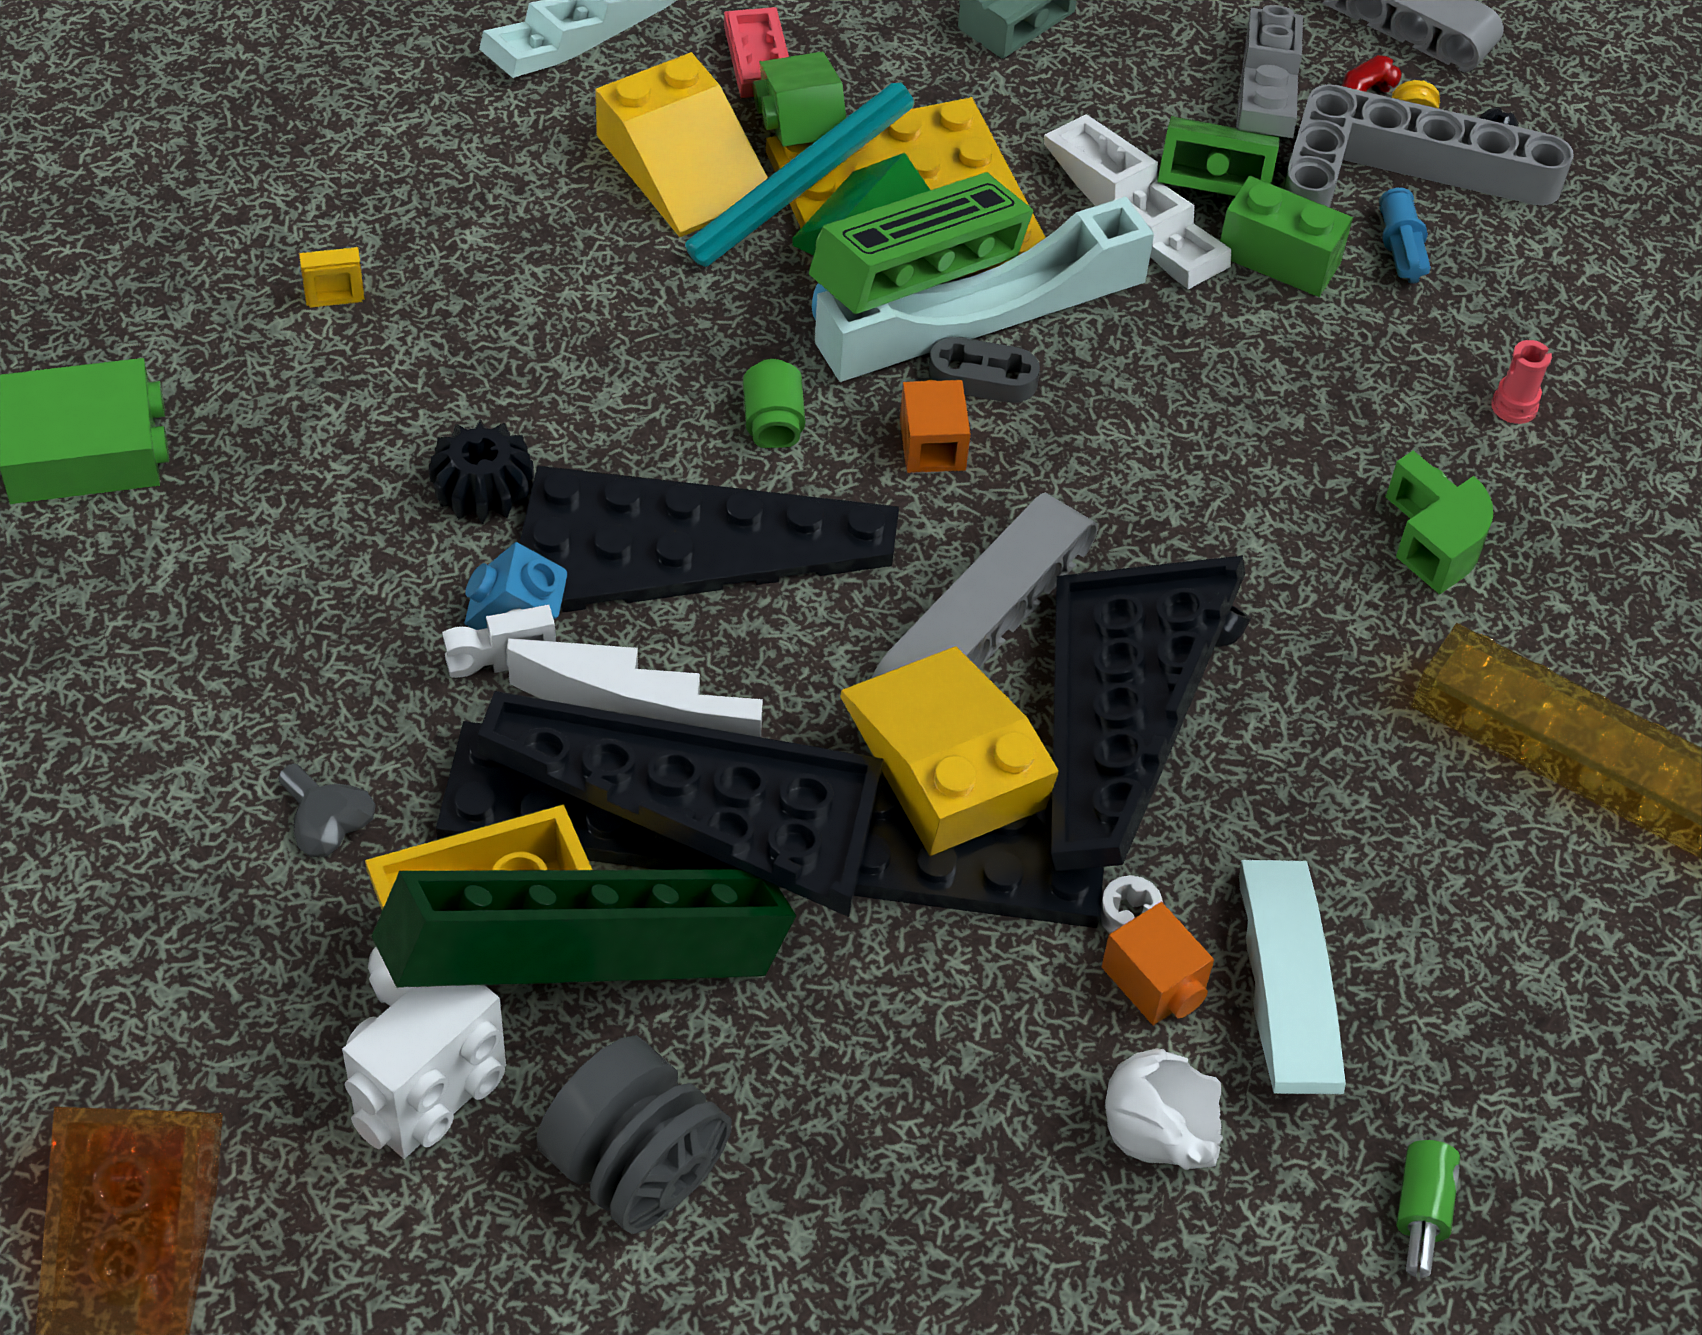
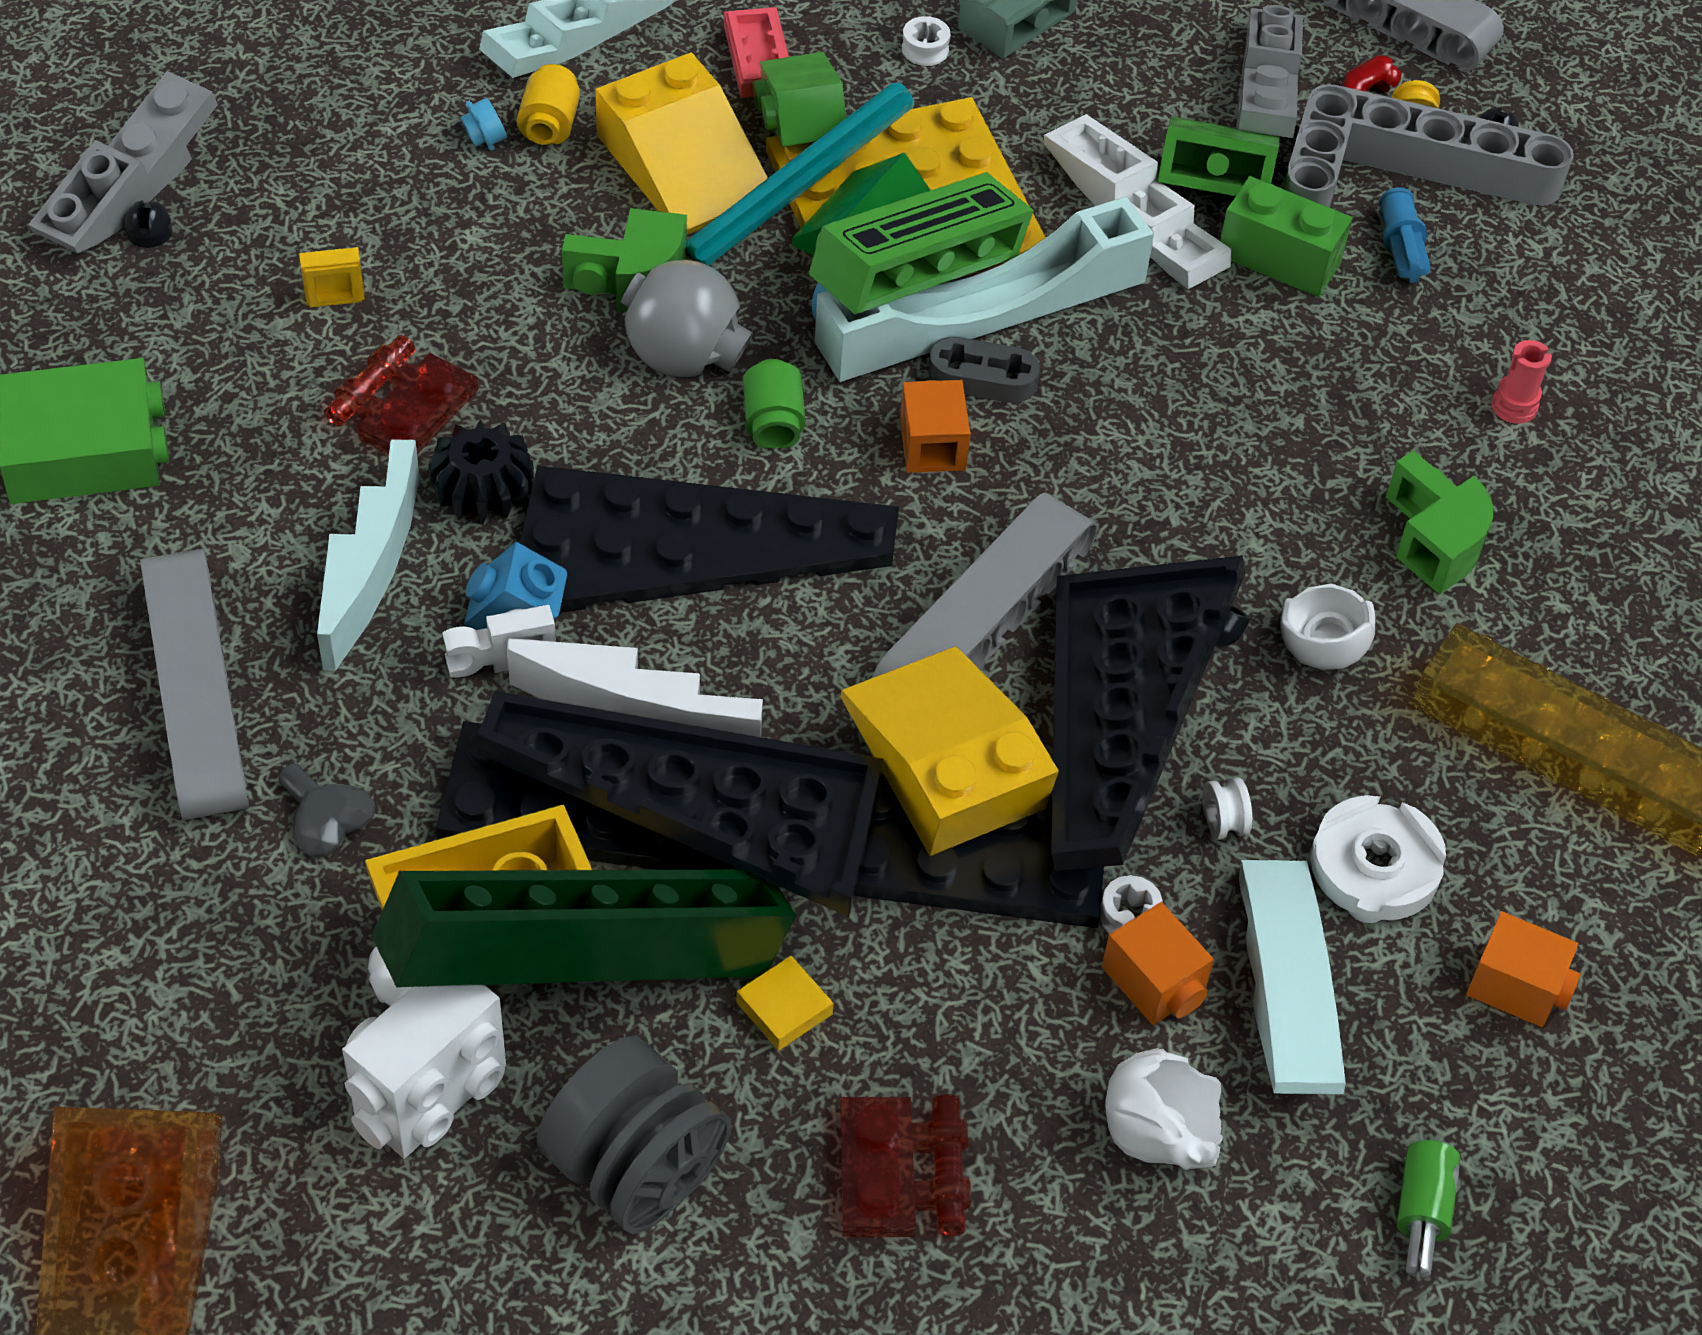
(130, 169): none -> light grey slope
(158, 228): none -> black hinge
(193, 685): none -> light grey beam
(365, 562): none -> light aqua slope
(415, 409): none -> clear red plate
(483, 124): none -> medium azure plate
(548, 105): none -> yellow brick
(610, 265): none -> bright green brick
(684, 319): none -> light grey brick
(784, 1003): none -> yellow tile
(879, 1167): none -> clear red plate
(924, 52): none -> white bush
(1227, 808): none -> white bush
(1337, 621): none -> white hair
(1370, 890): none -> white plate
(1525, 970): none -> orange brick

